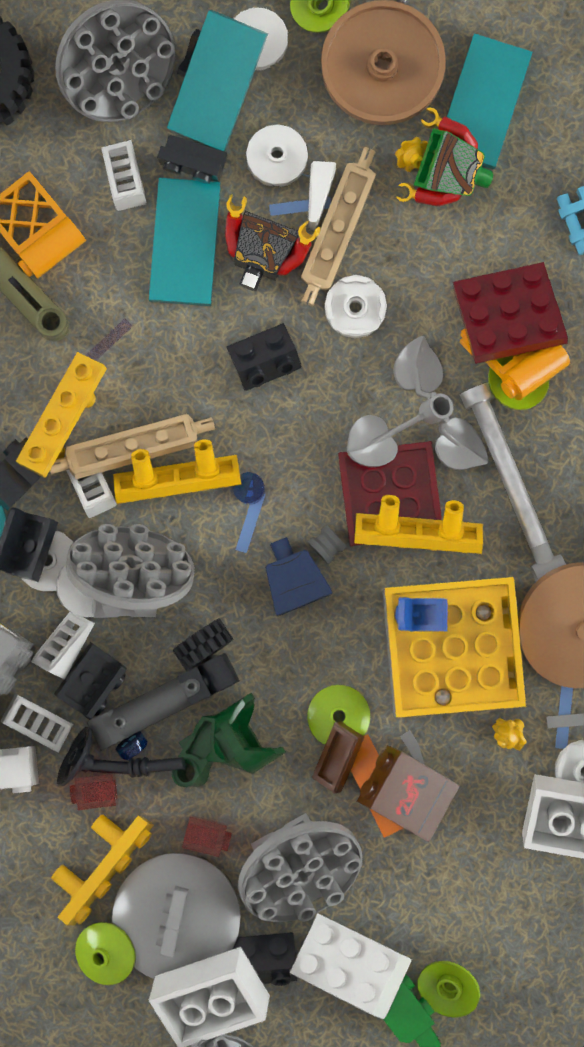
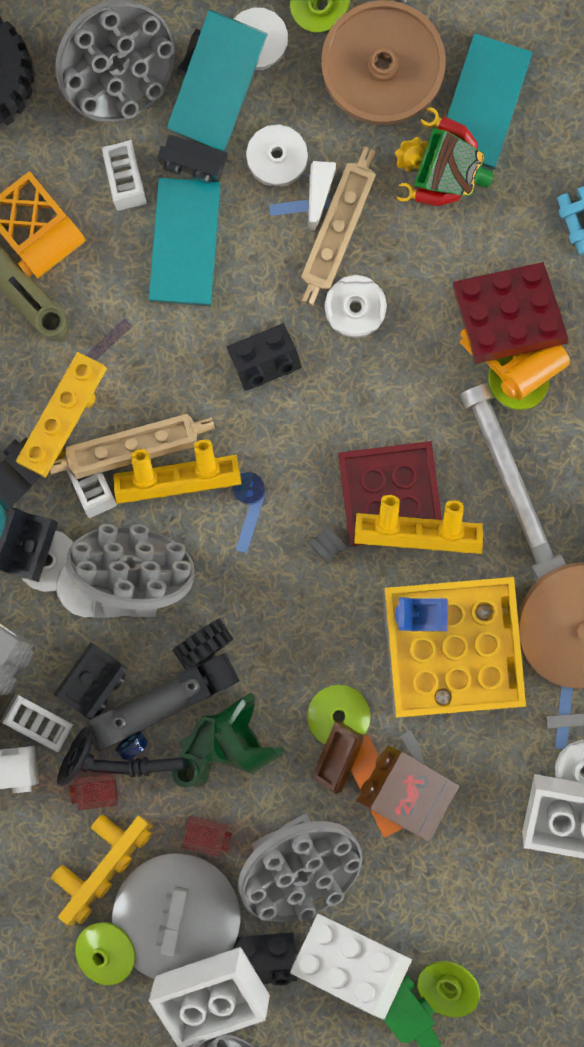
(58, 659): white slope -> none
(264, 245): torso -> none
(294, 578): dark blue torso -> none
(421, 370): light grey plant -> none
(509, 733): yellow plant -> none

